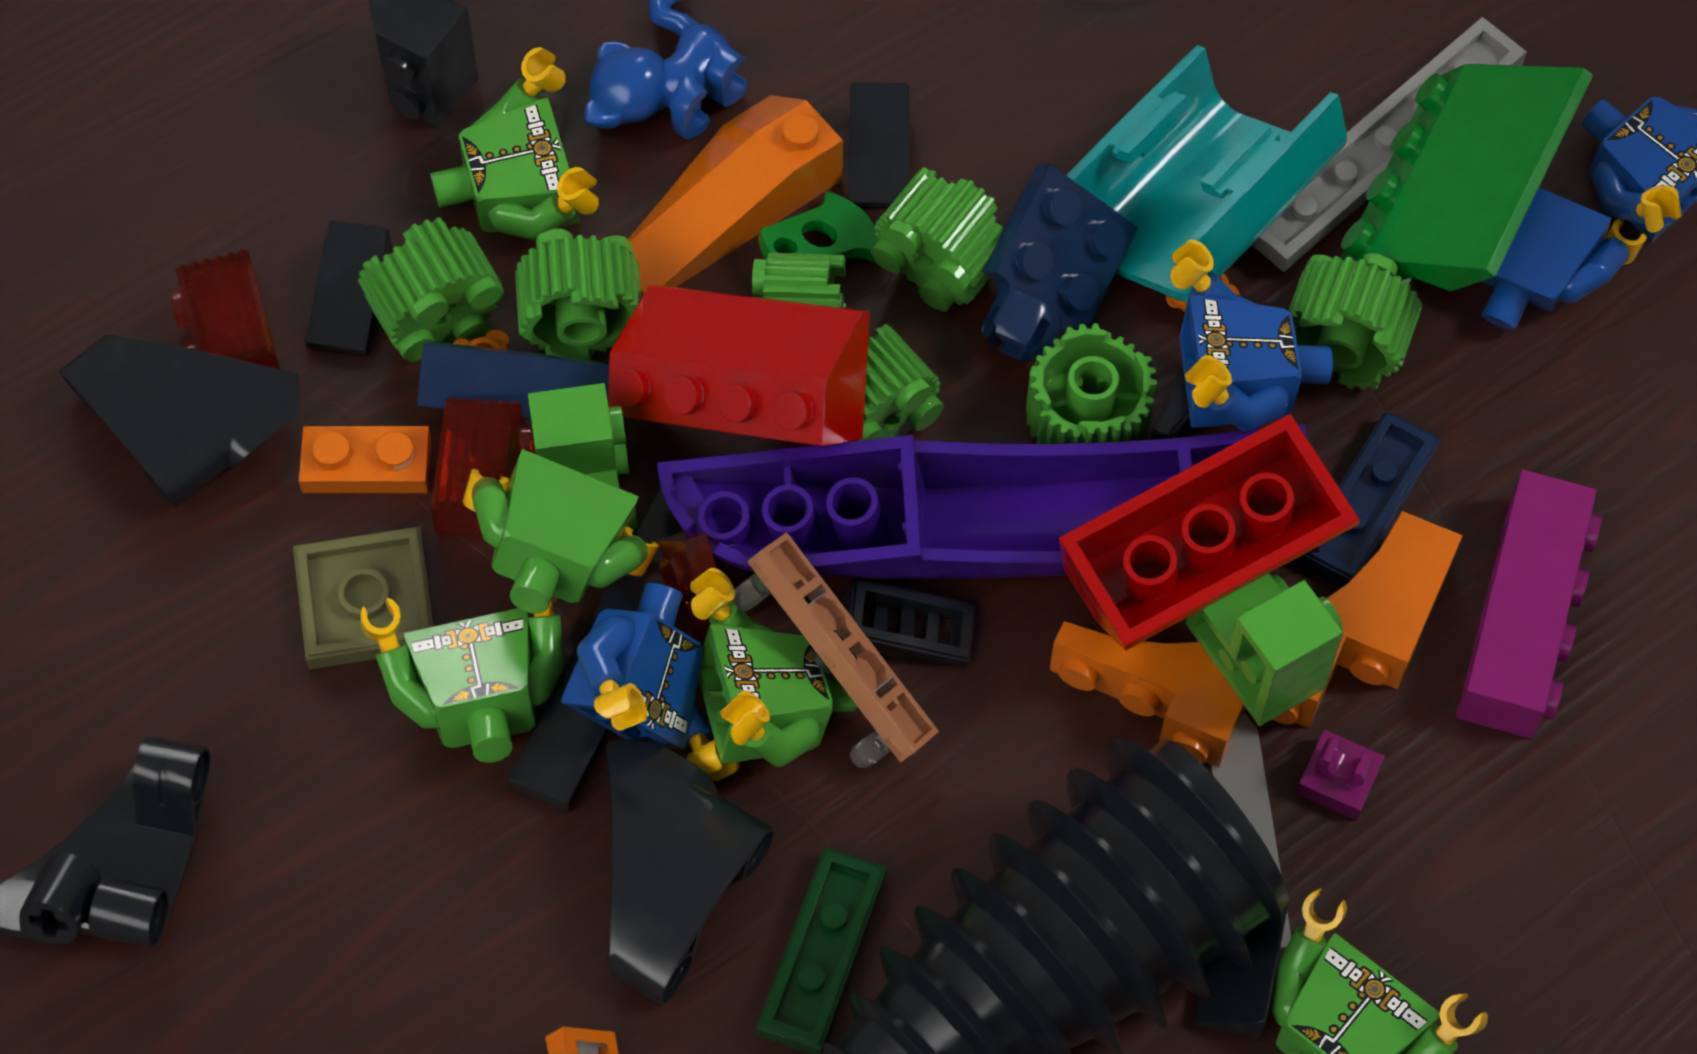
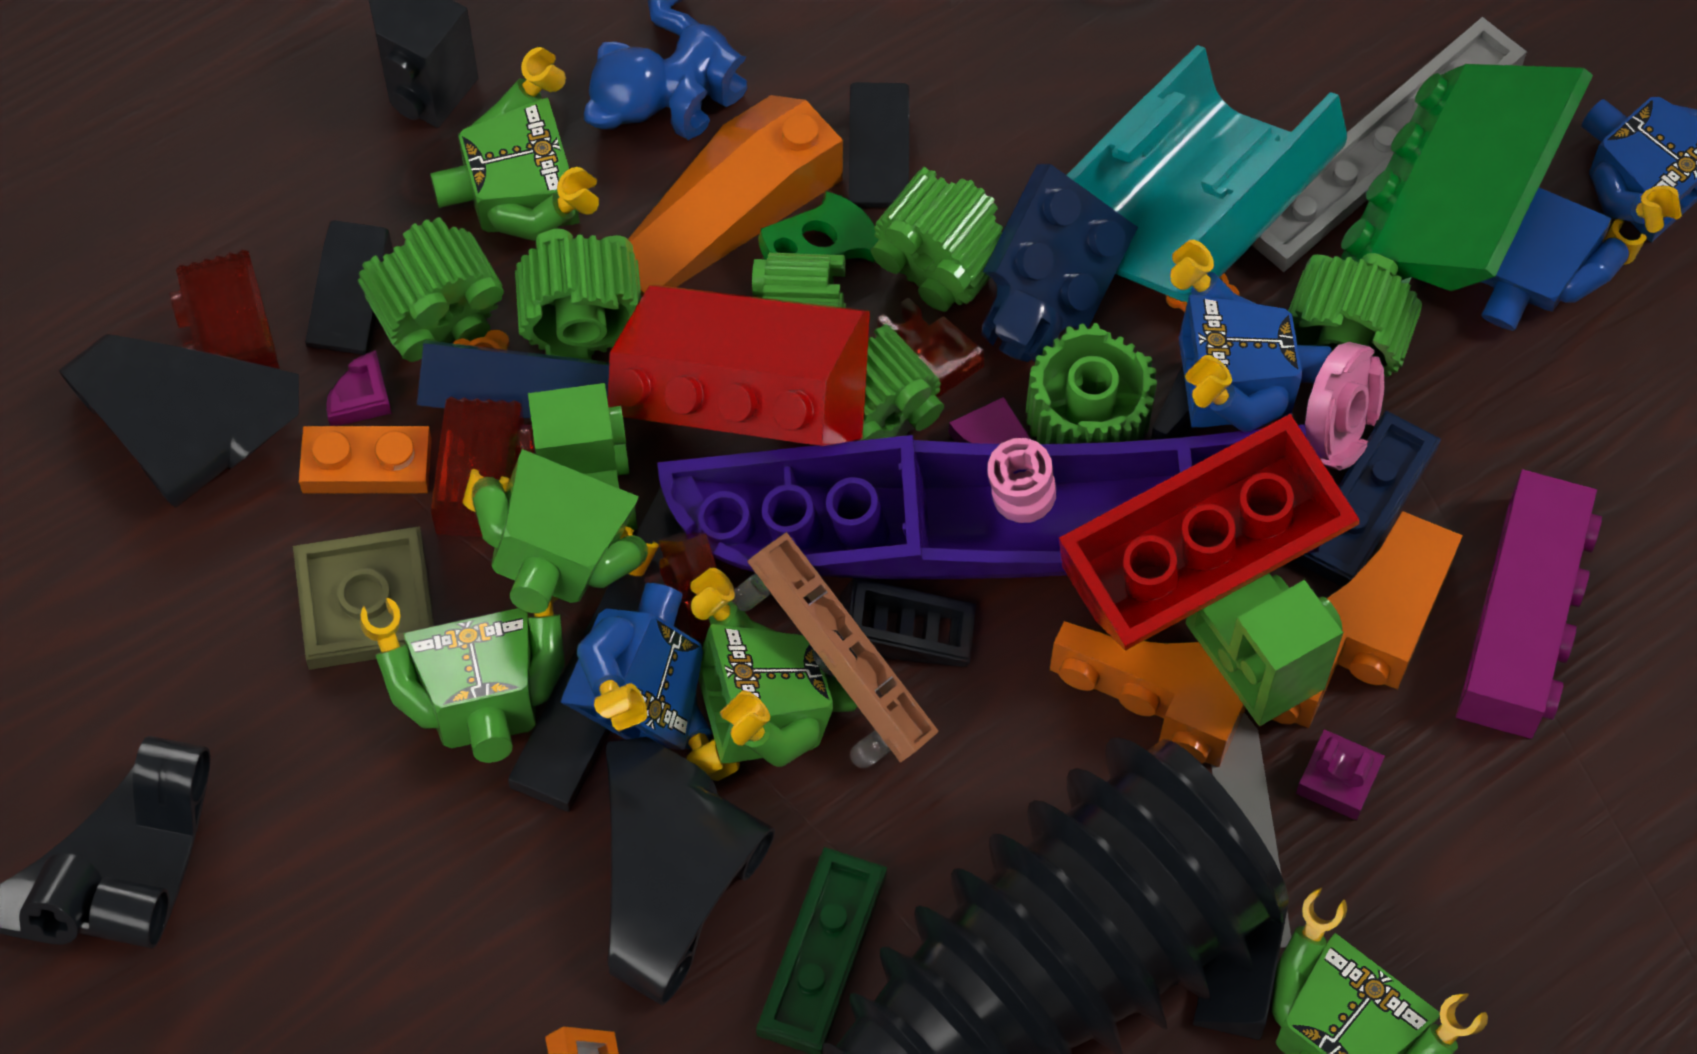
(358, 393): none -> magenta tile
(938, 345): none -> clear red plate
(988, 425): none -> magenta tile
(1026, 494): none -> bright pink wheel
(1342, 402): none -> bright pink tile

